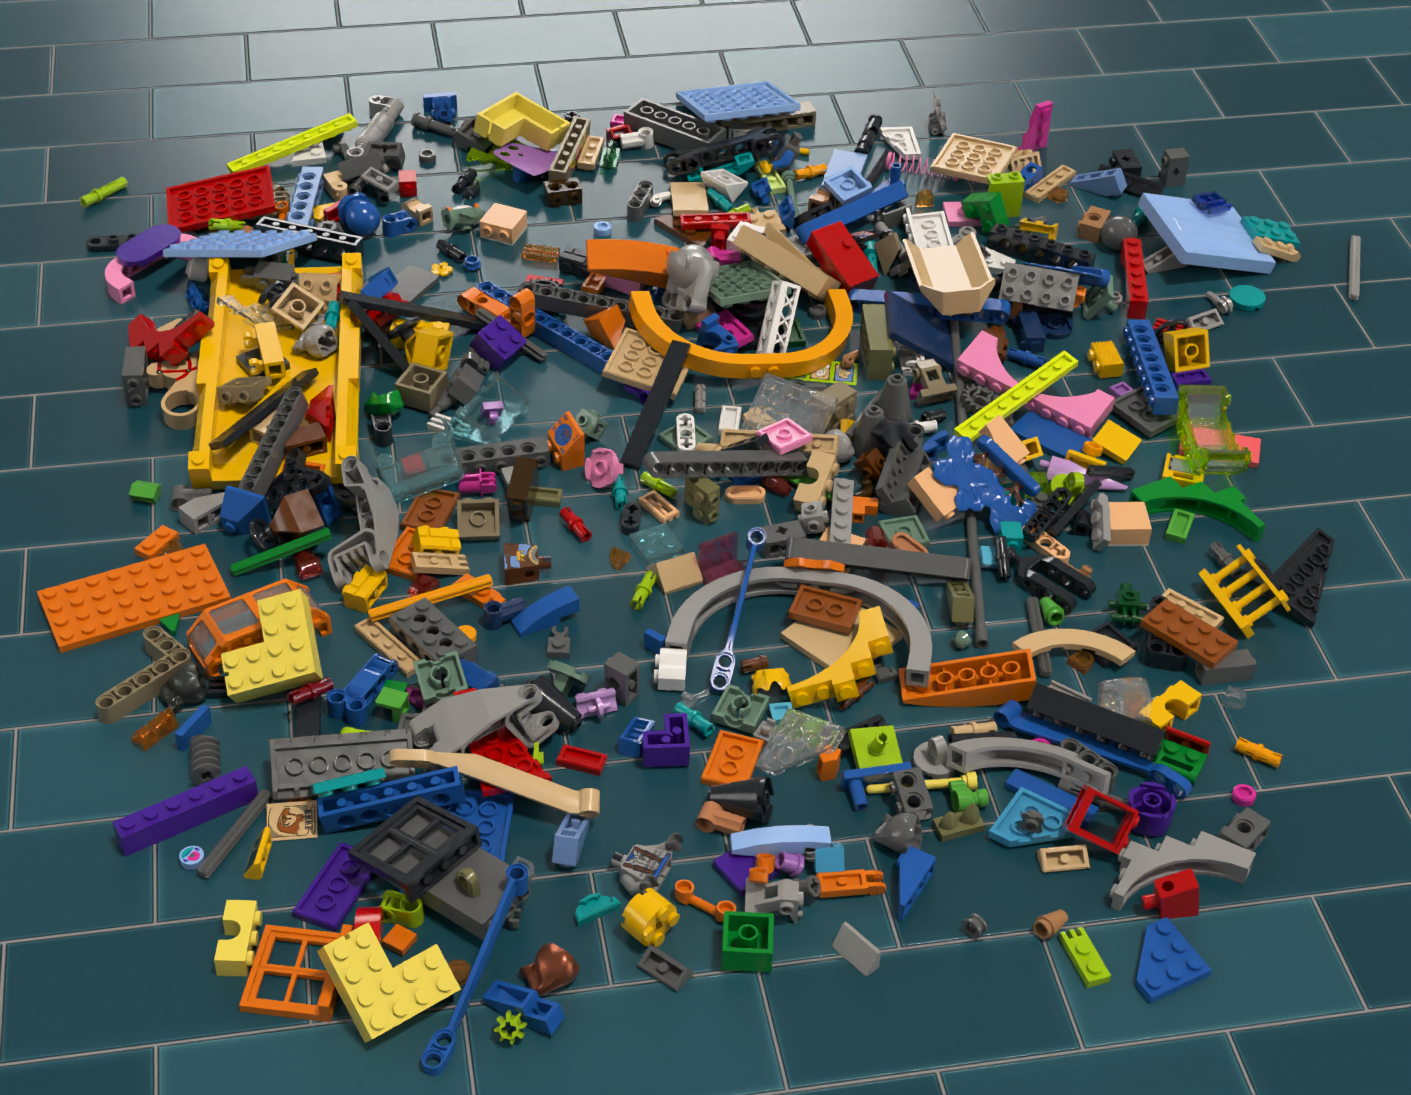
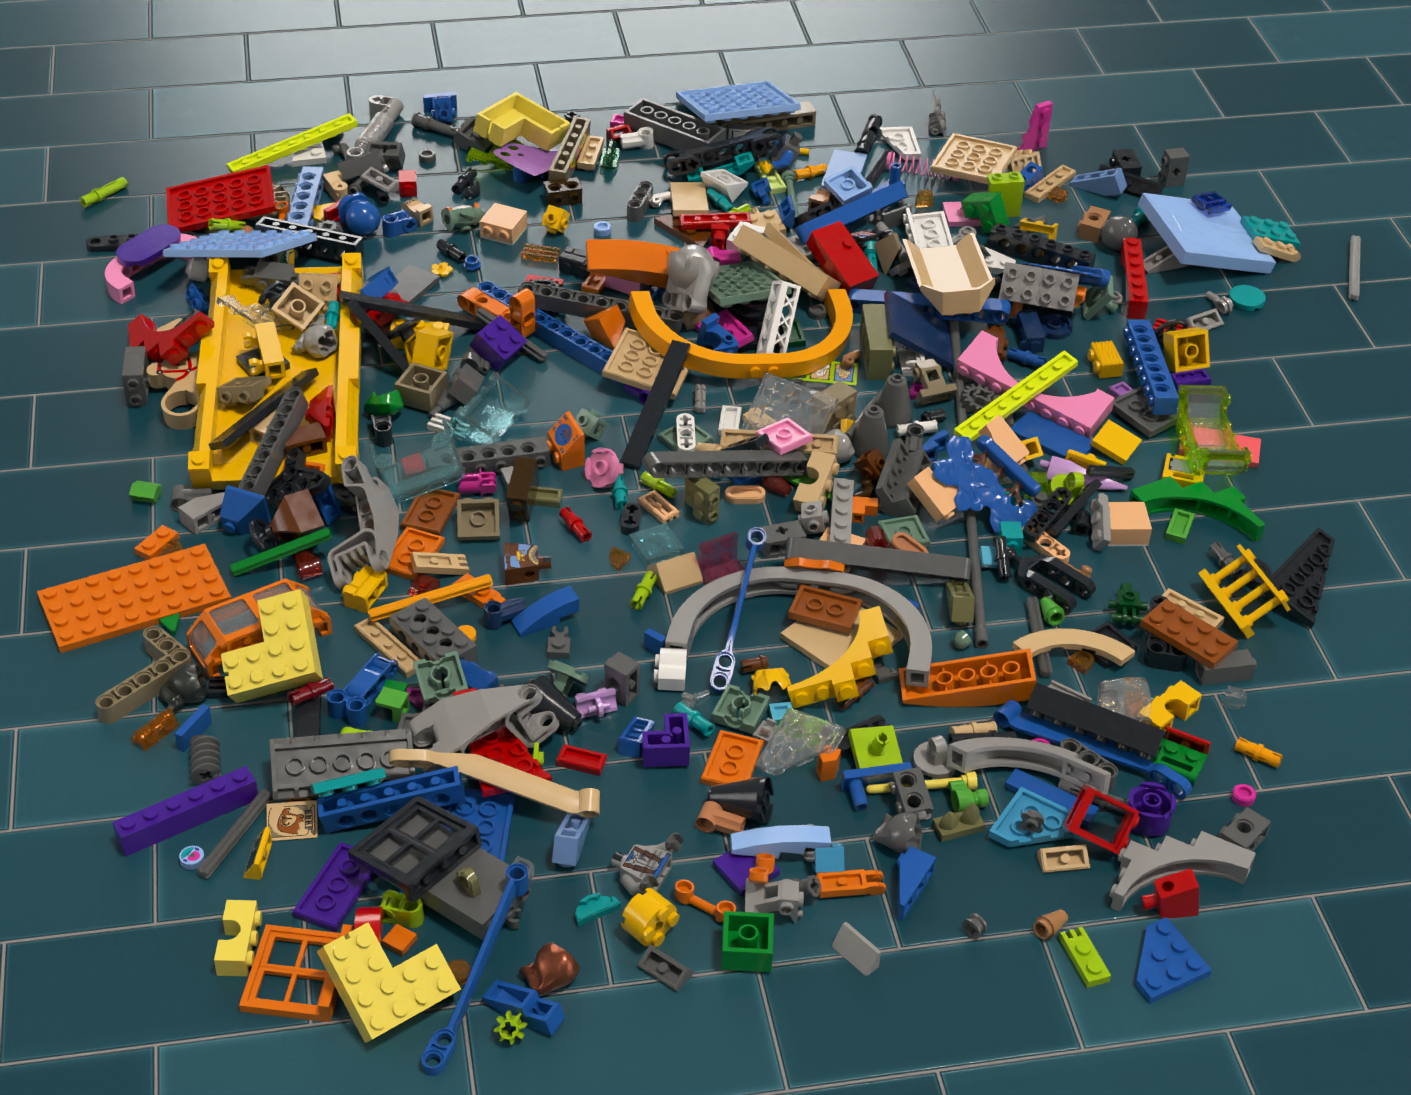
(436, 540): yellow brick -> none
(492, 411): medium lavender tile -> none
(555, 219): none -> yellow brick
(790, 863): medium lavender piece -> none
(891, 431): black brick -> none
(1092, 448): light orange tile -> none

